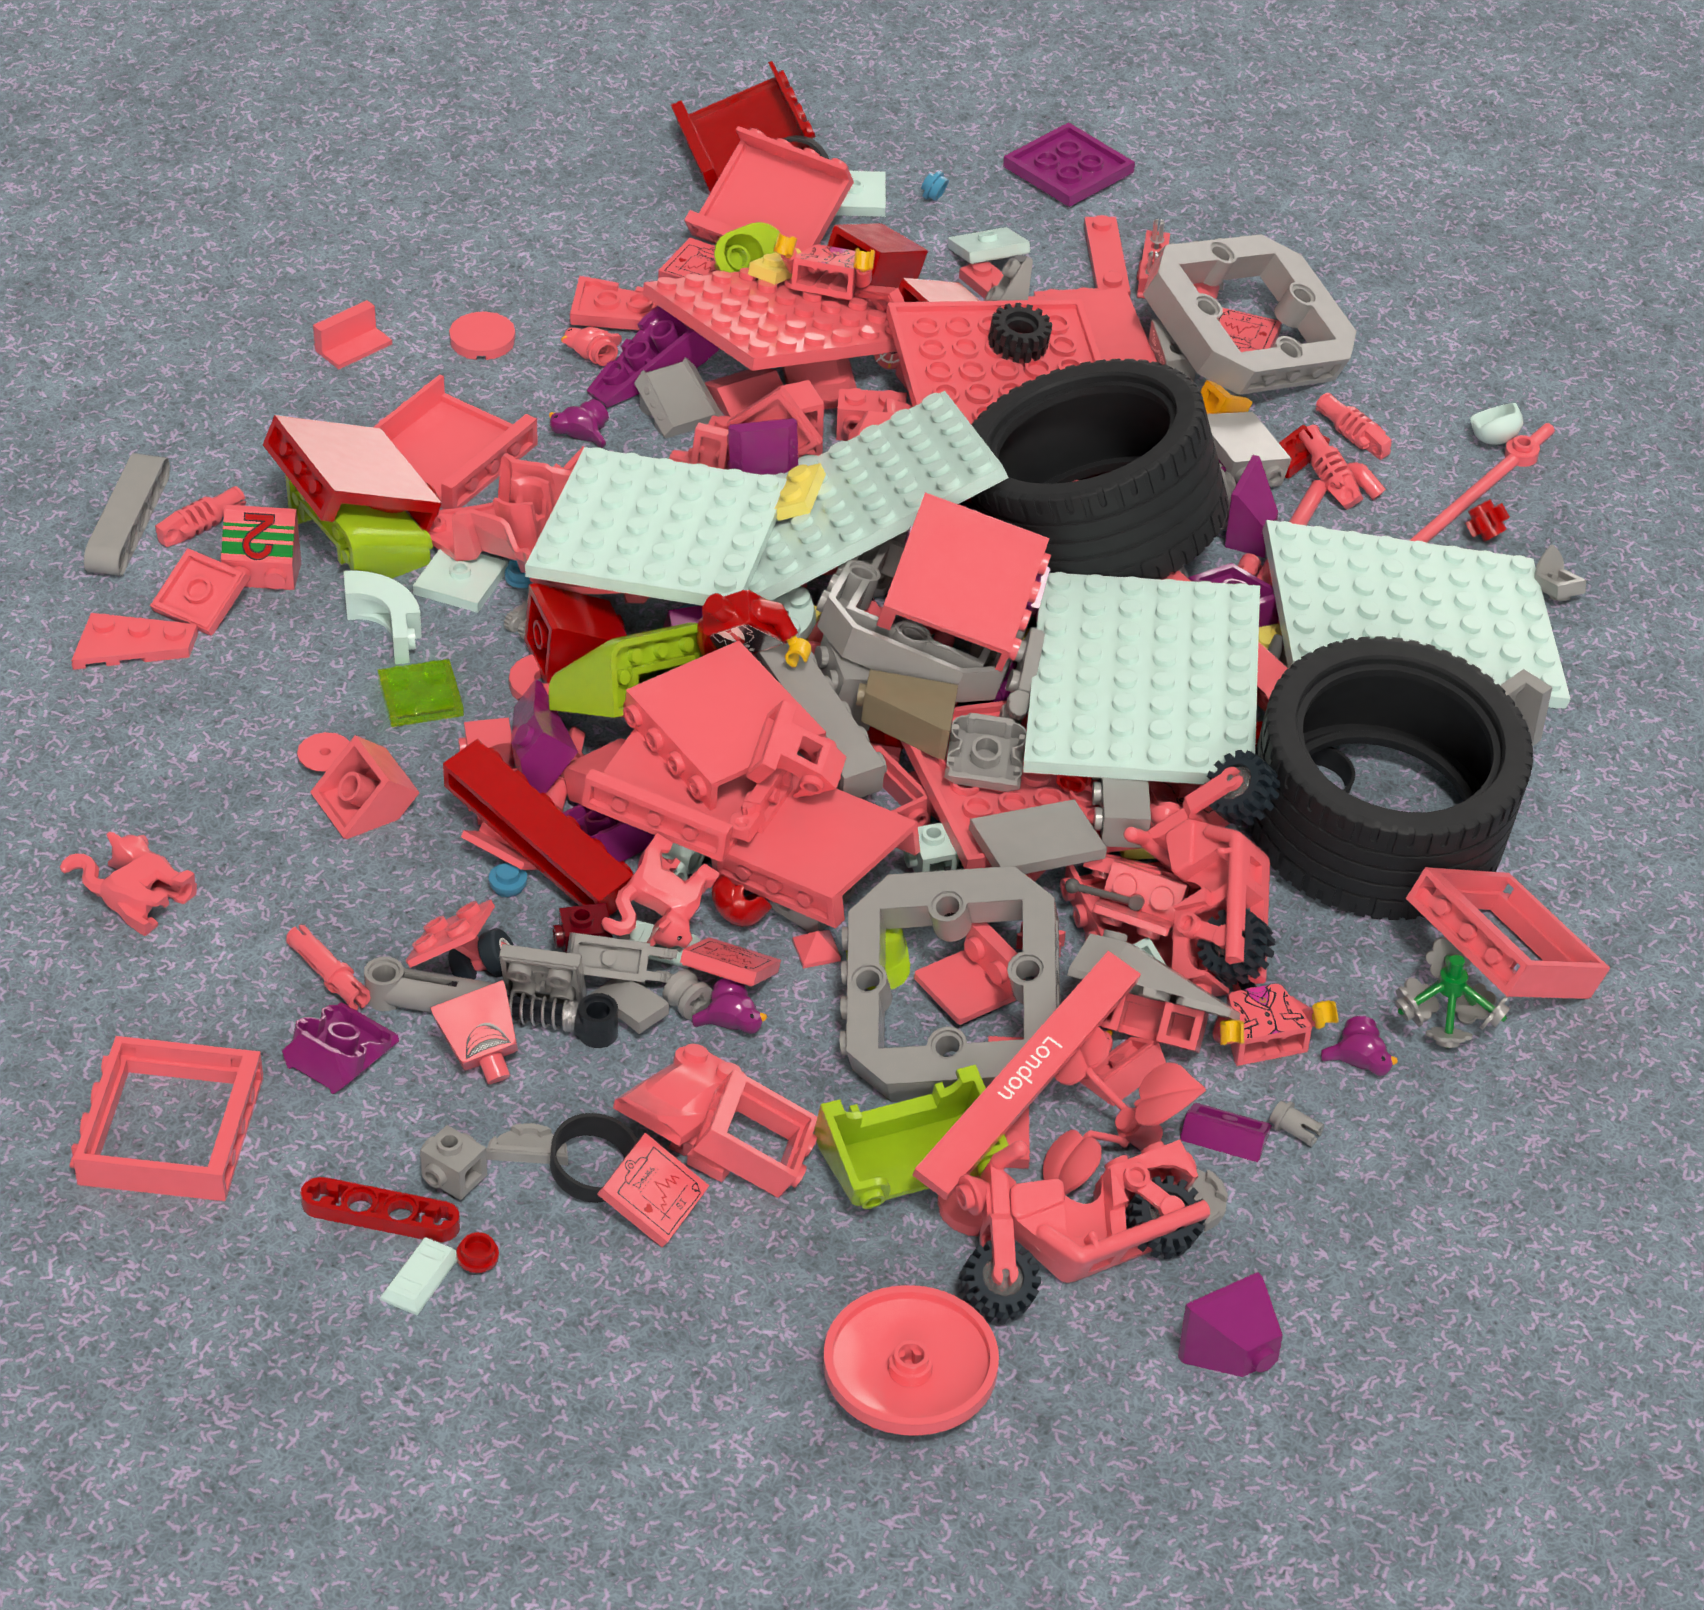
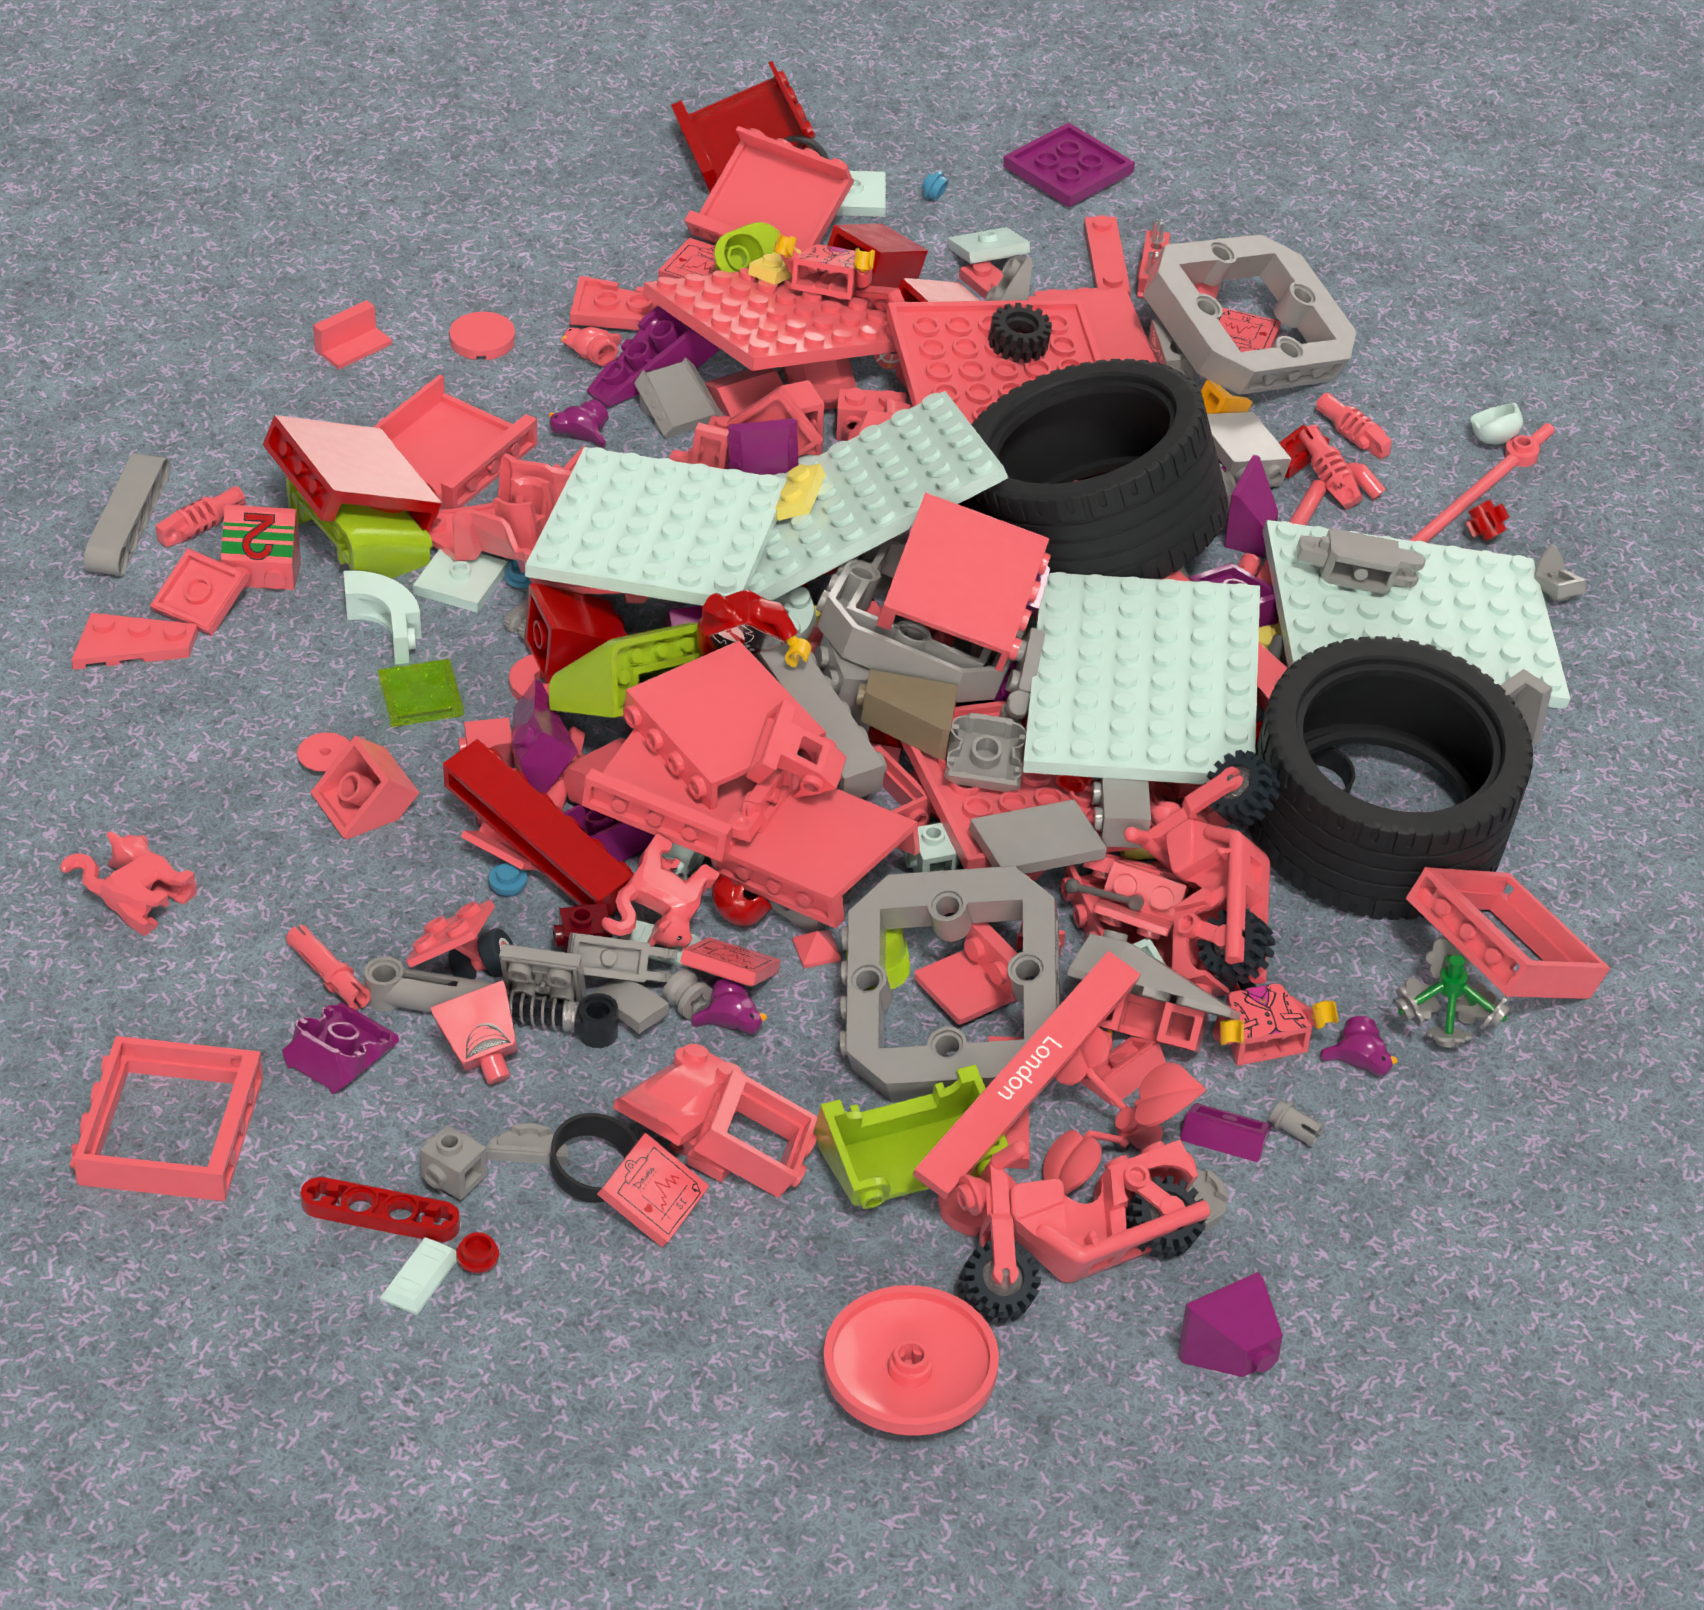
(1360, 560): none -> light grey hinge

